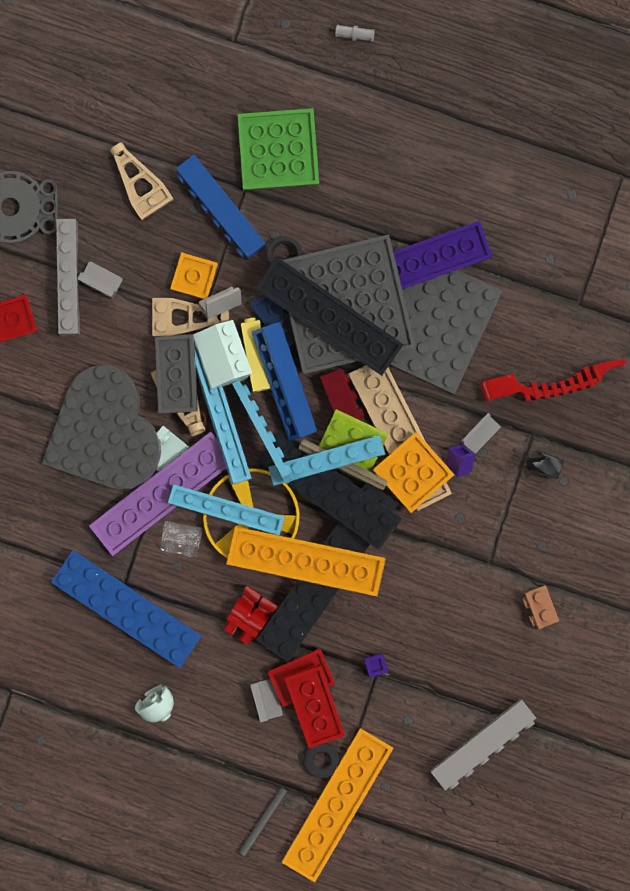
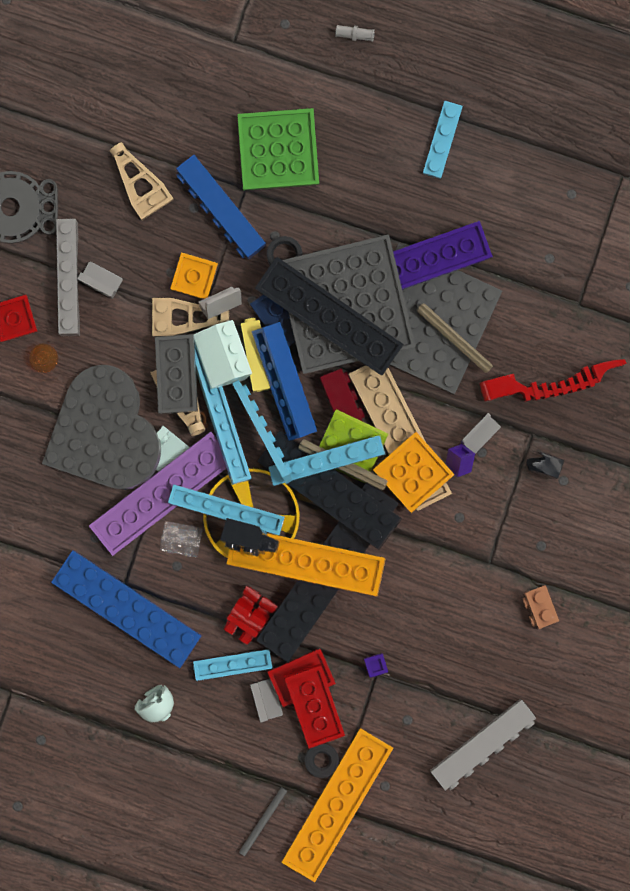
(43, 358): none -> clear orange helmet
(232, 664): none -> medium azure plate
(248, 537): none -> black hinge
(442, 139): none -> medium azure plate
(454, 338): none -> dark tan axle

